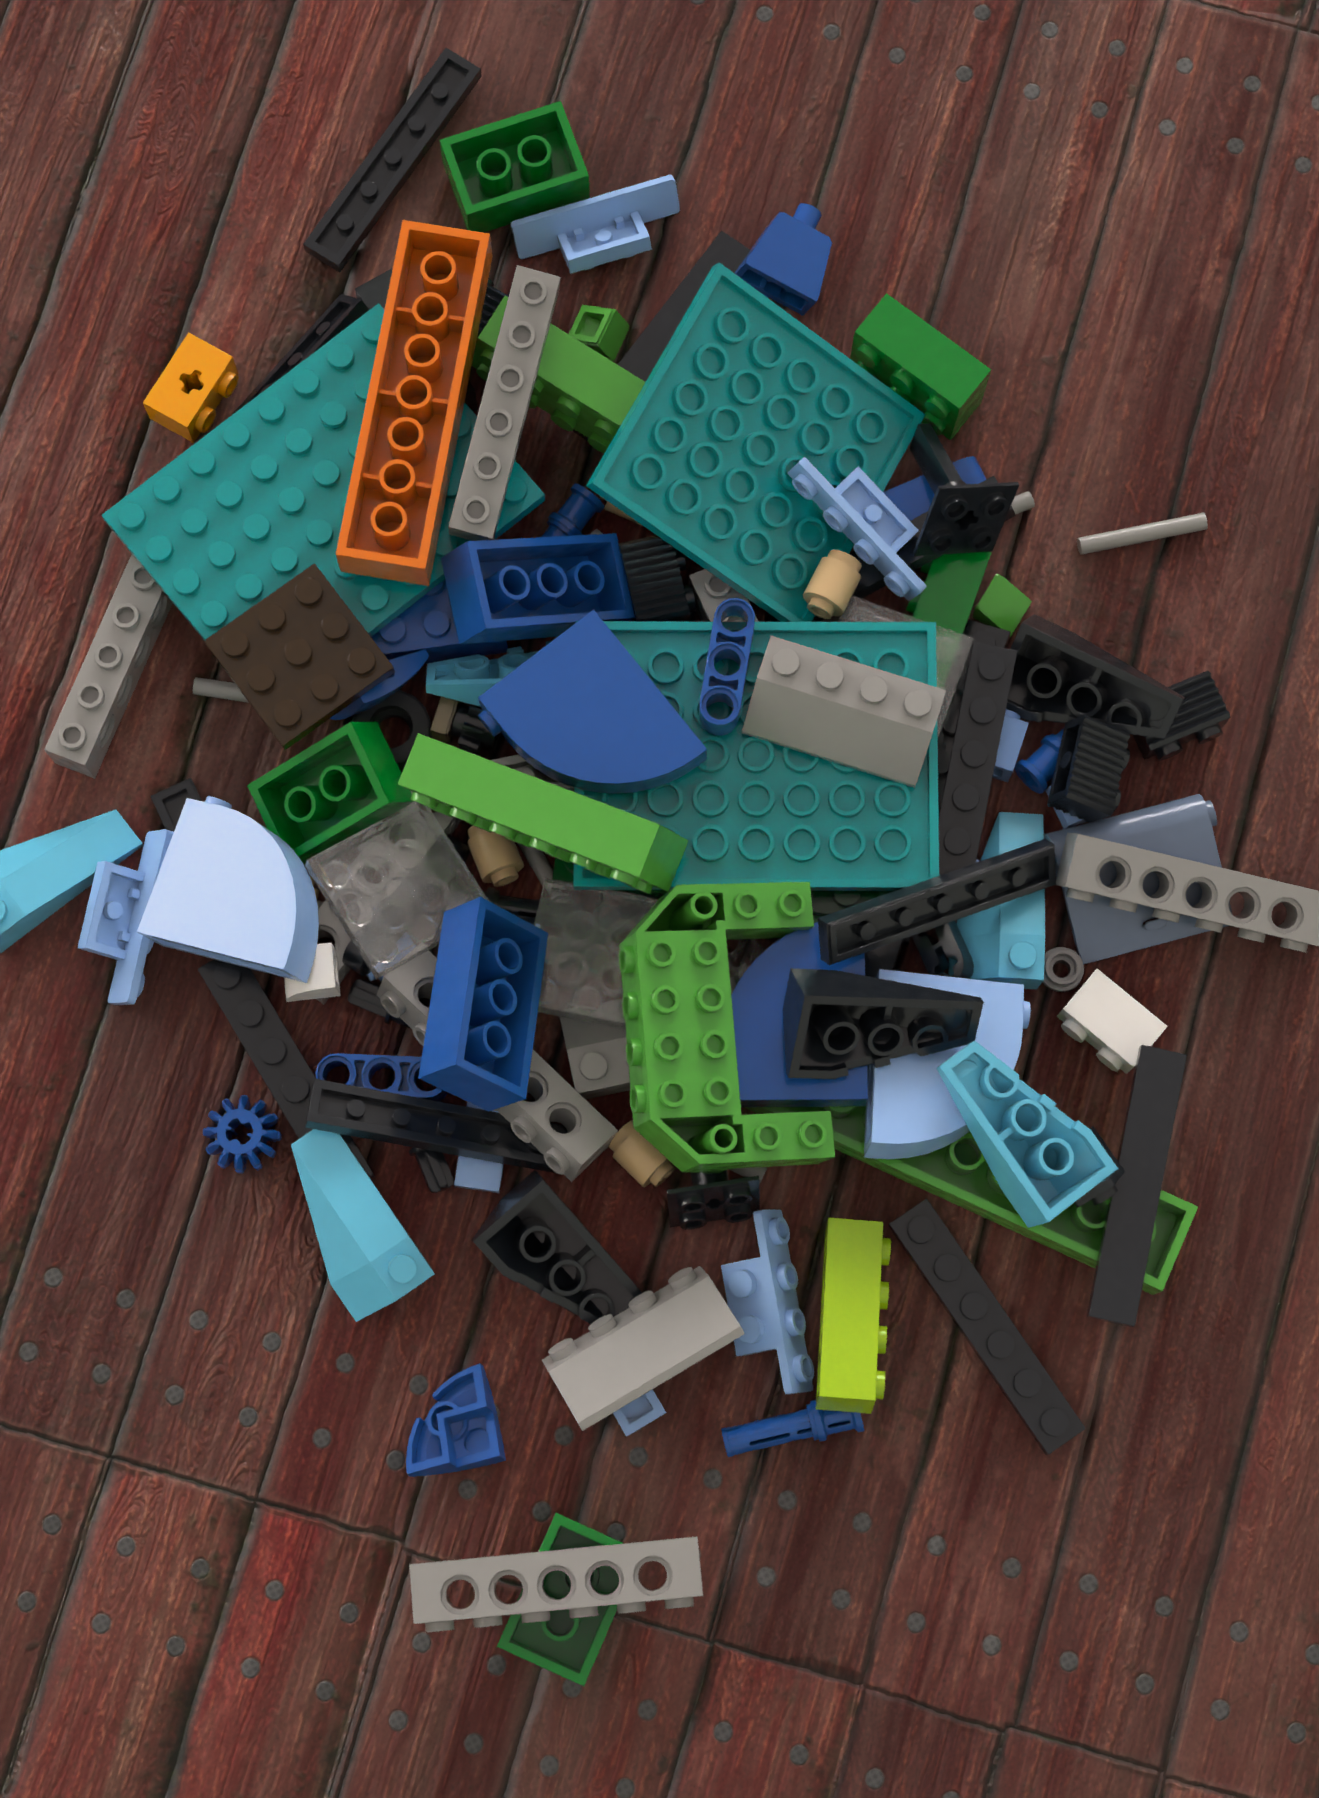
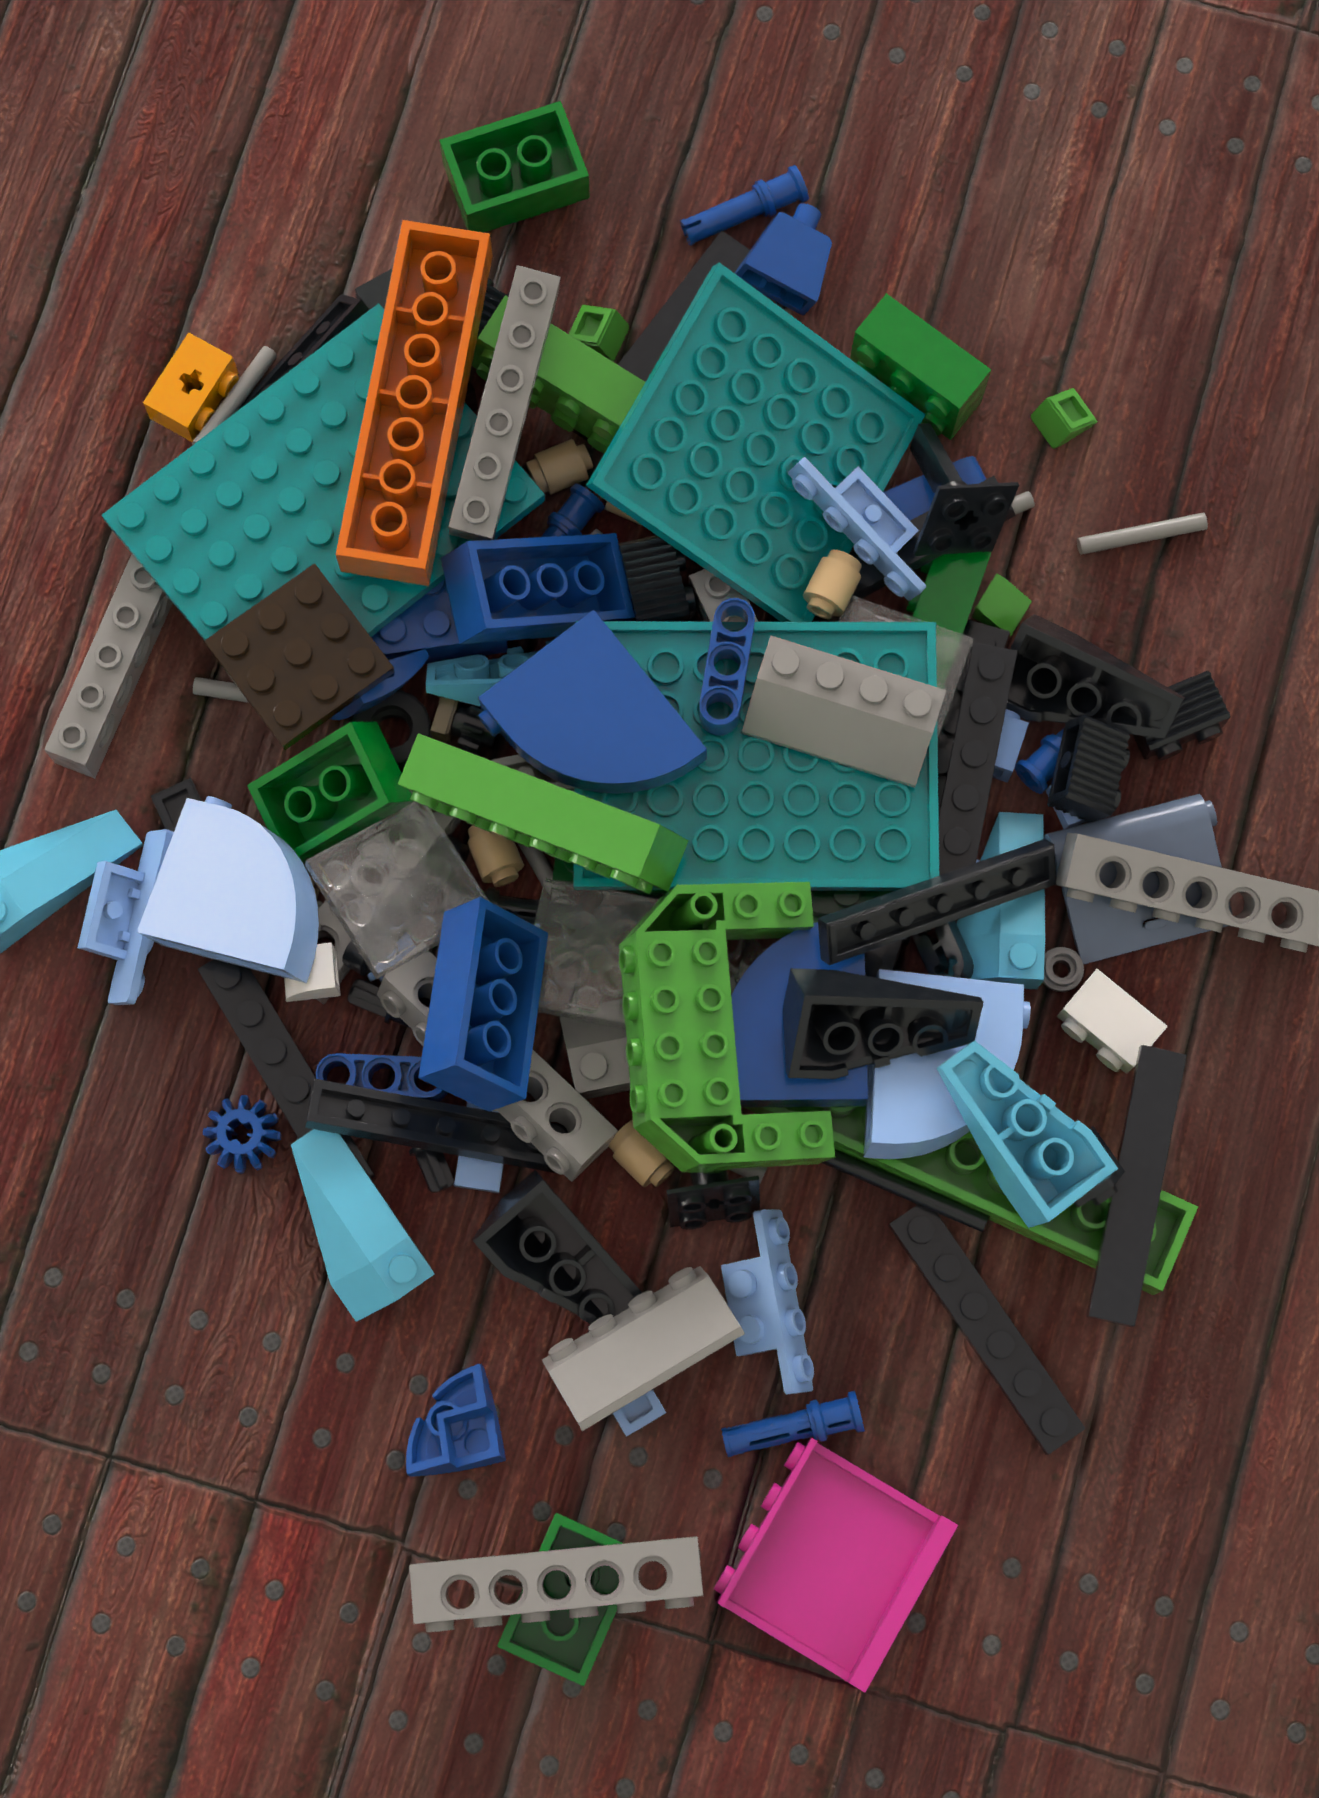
(240, 390): none -> light grey bar
(392, 160): black plate -> none
(560, 466): none -> tan brick
(598, 227): light blue bracket -> none
(762, 199): none -> blue pin
(834, 1563): none -> dark pink panel
(850, 1316): lime brick -> none
(909, 1191): none -> black bar
(1063, 417): none -> bright green slope

